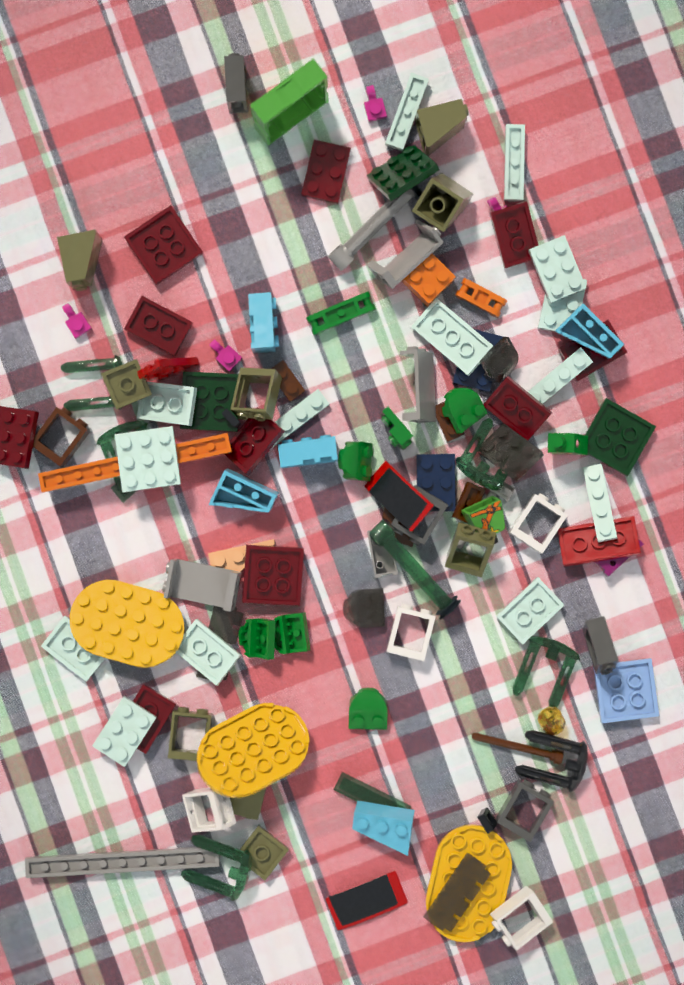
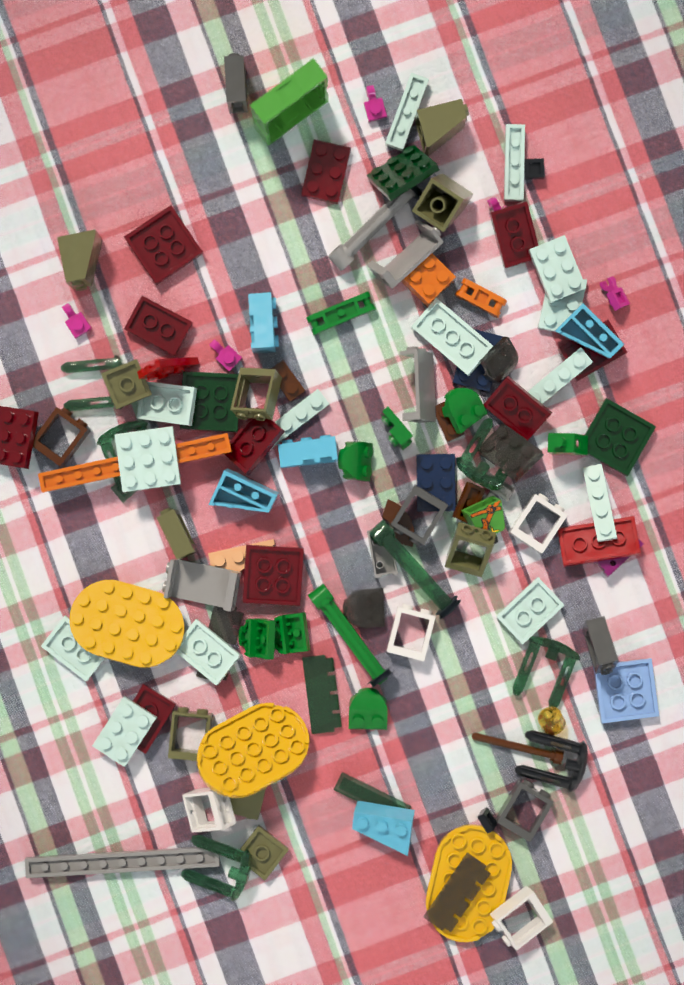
(176, 533): none -> olive window
(231, 418): black tile -> none
(318, 690): none -> clear green windscreen
(324, 600): none -> green piece
(366, 901): black sticker -> none
(398, 496): black sticker -> none
(534, 169): none -> black plate
(616, 295): none -> dark pink plate

